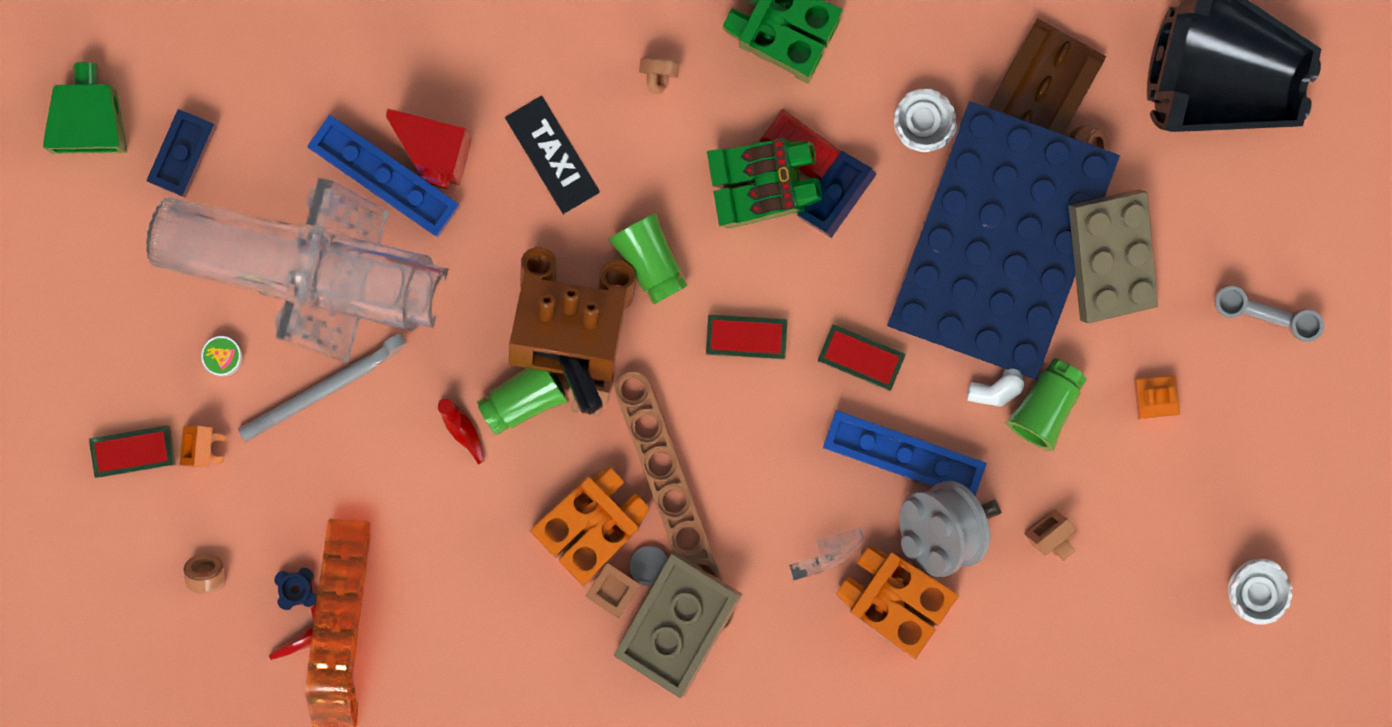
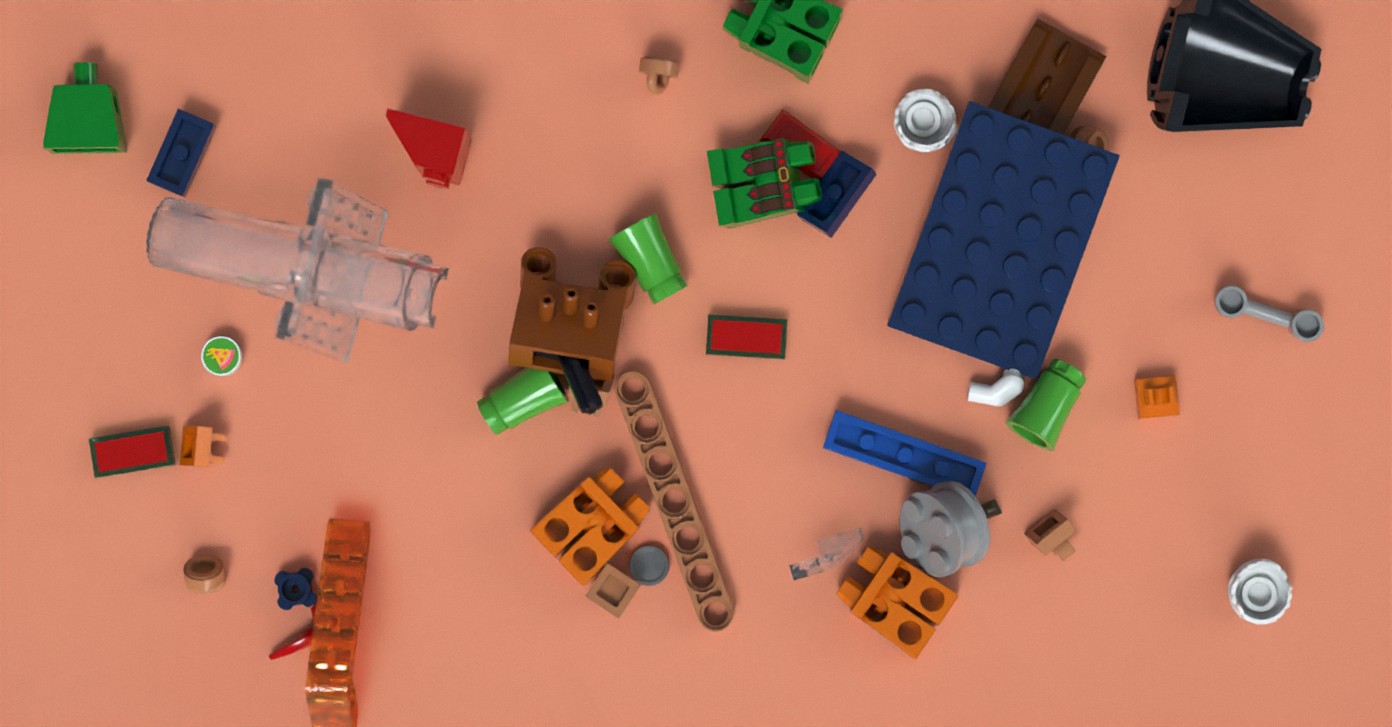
(322, 389): light grey piece -> none
(383, 176): blue plate -> none
(461, 428): red bar -> none
(552, 155): black sticker -> none
(678, 625): dark tan plate -> none
(861, 357): red tile -> none
(1113, 256): dark tan plate -> none

